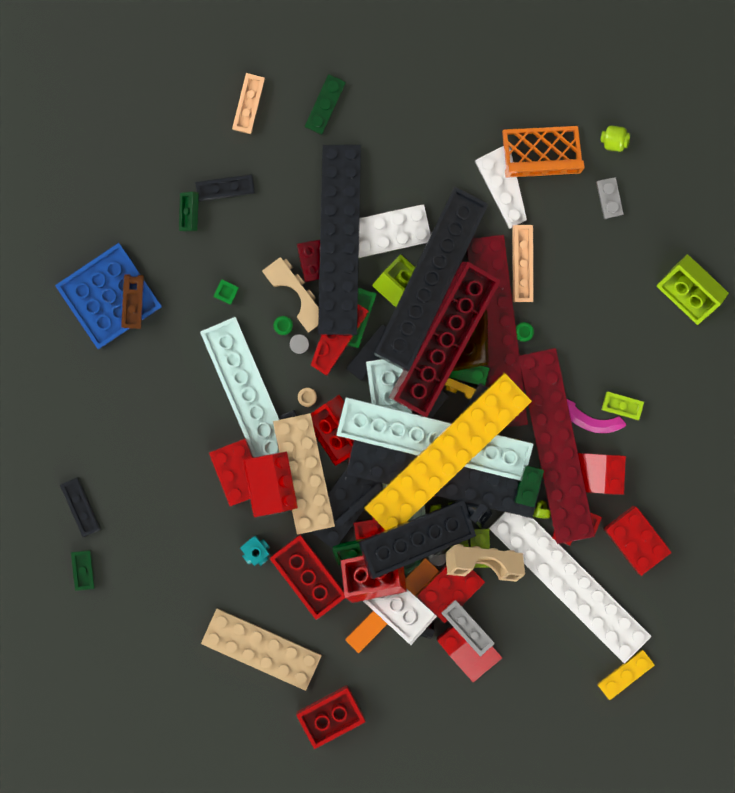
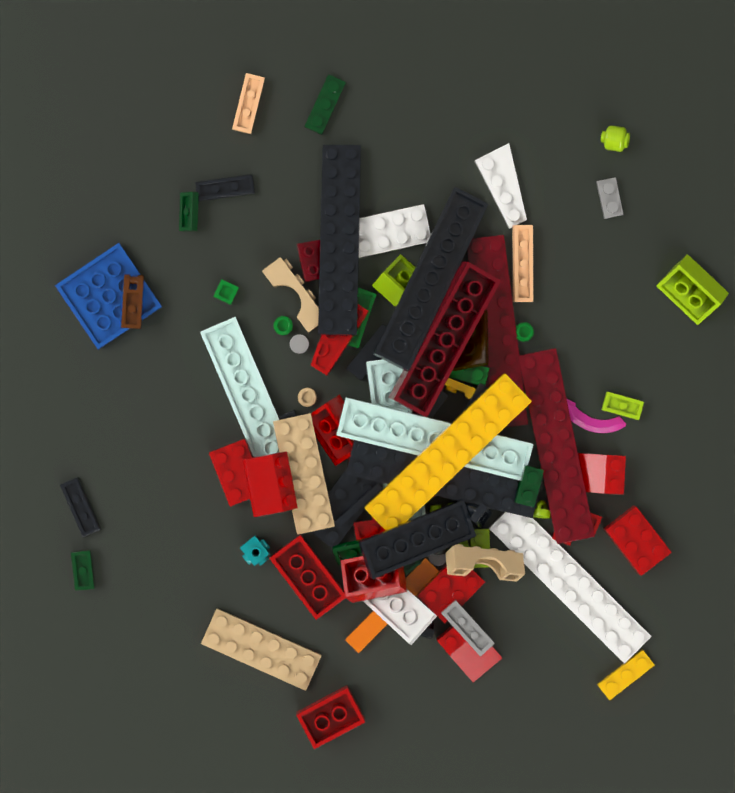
(539, 167): orange fence -> none

